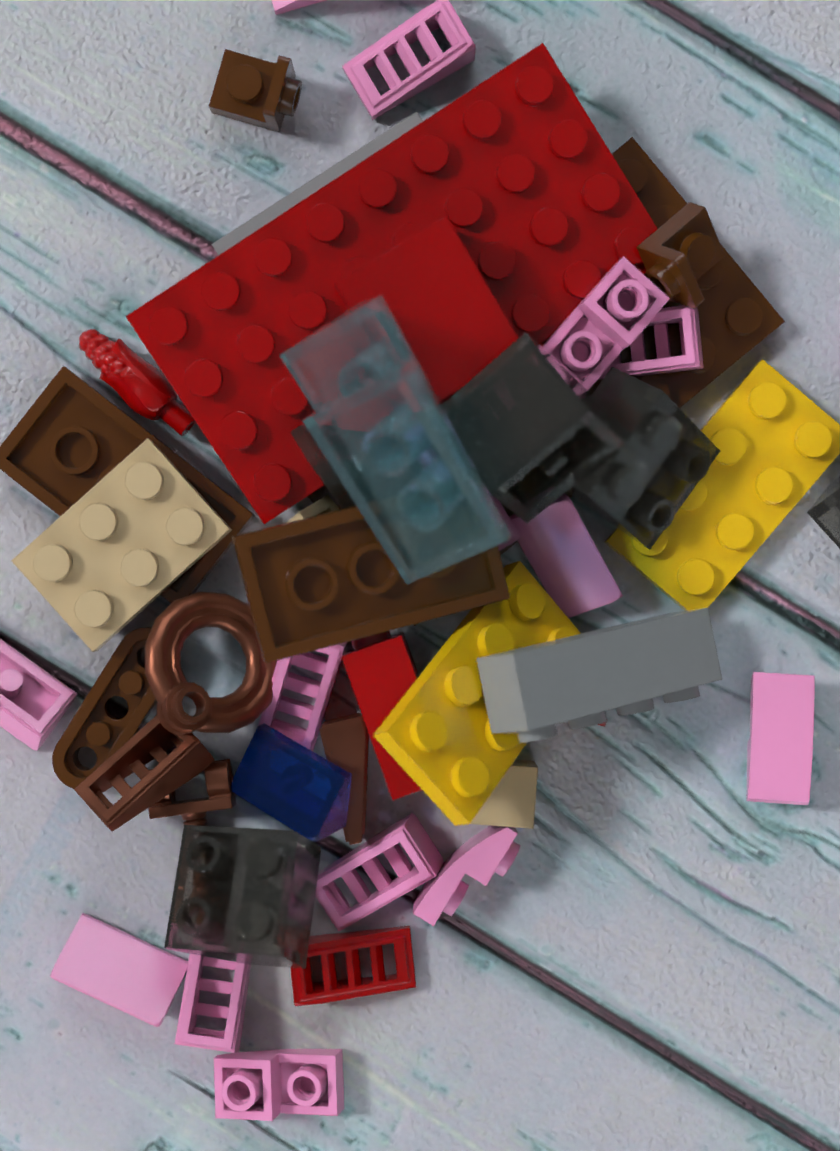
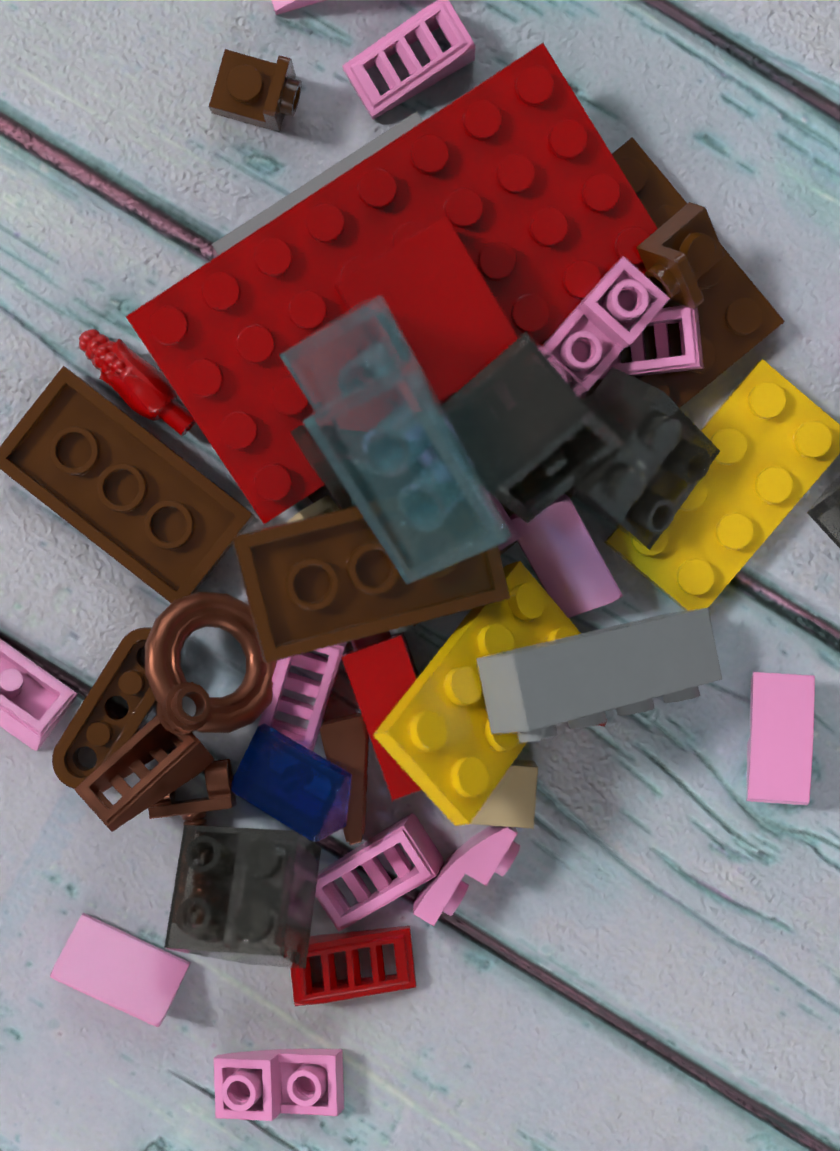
(121, 545): tan plate -> none
(212, 1039): bright pink slope -> none

